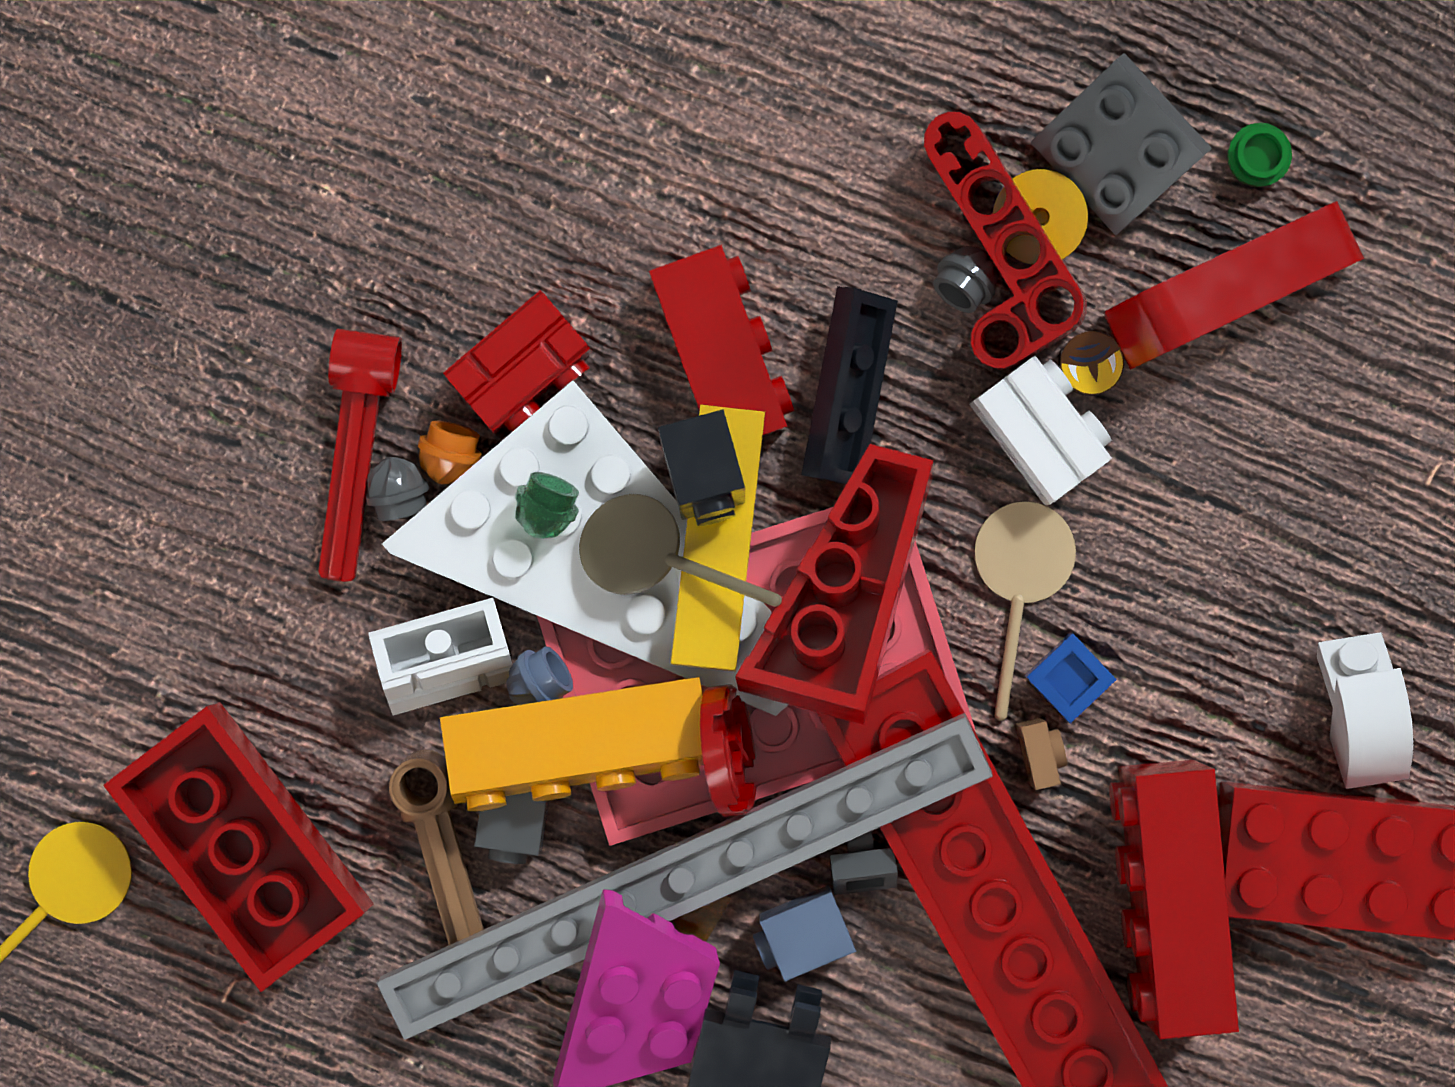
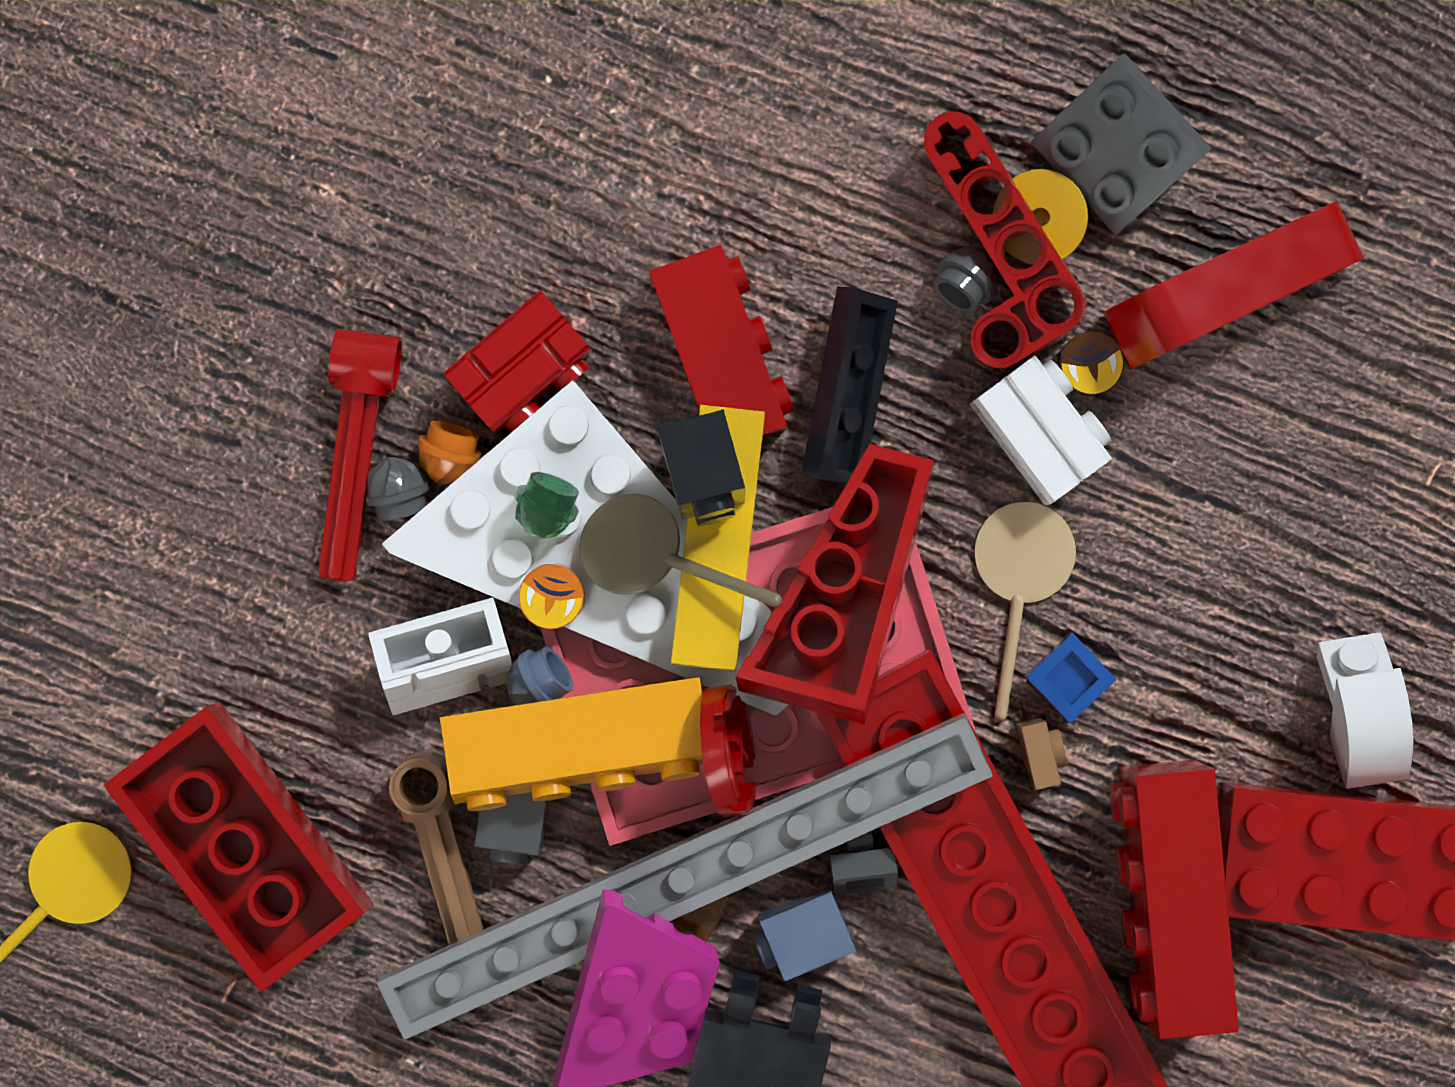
(551, 596): none -> tile
(1259, 155): green plate -> none

